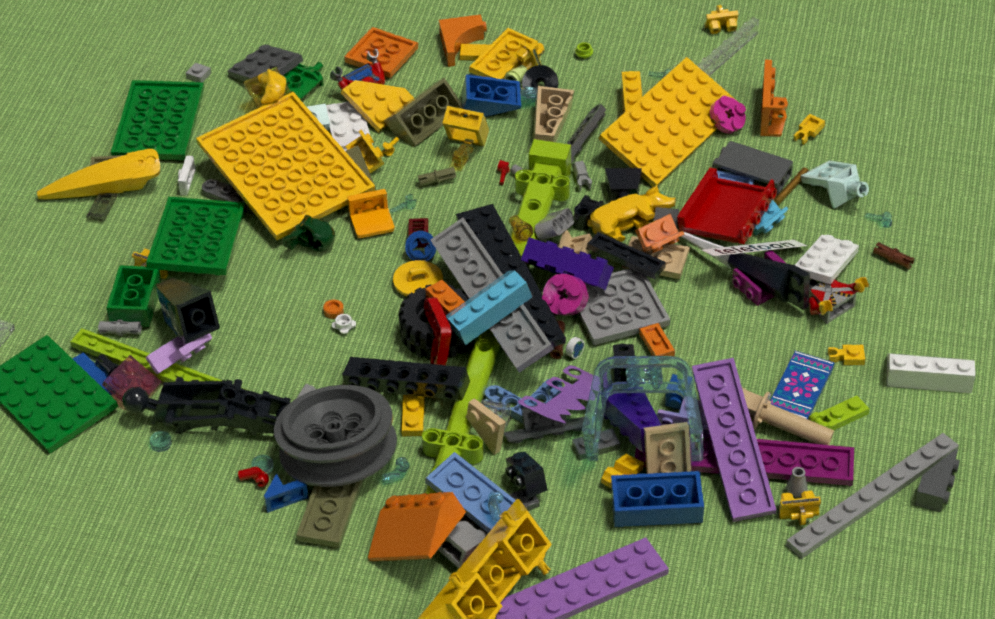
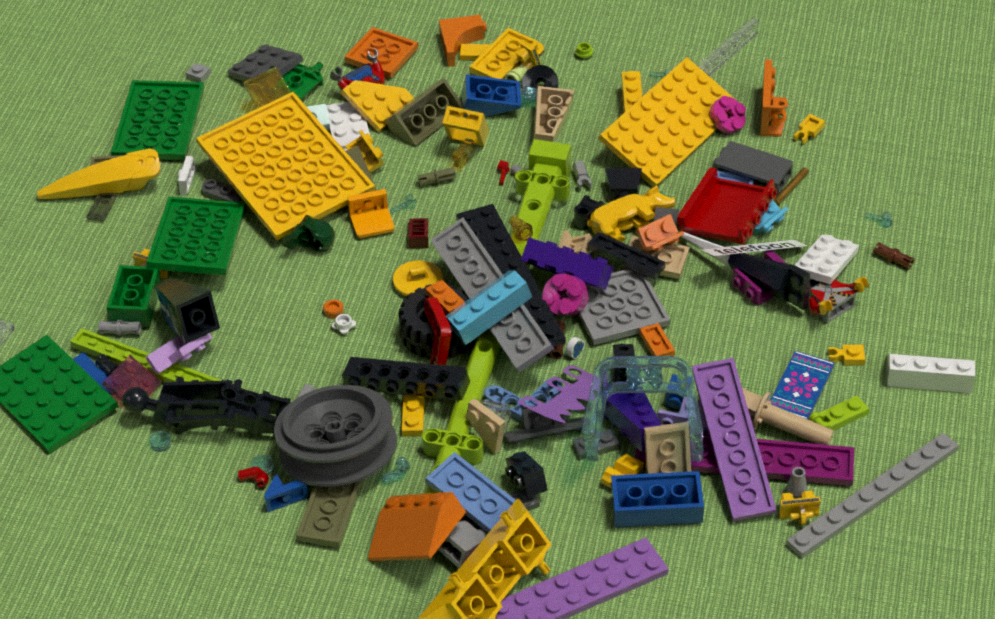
(273, 84): yellow animal -> none
(389, 147): yellow hand -> none
(411, 243): blue gear -> none
(493, 505): clear light blue arm -> none
(554, 224): light grey beam -> none
(585, 128): dark grey piece -> none
(721, 17): yellow hips -> none
(839, 179): light aqua plate -> none
(935, 482): dark grey slope -> none

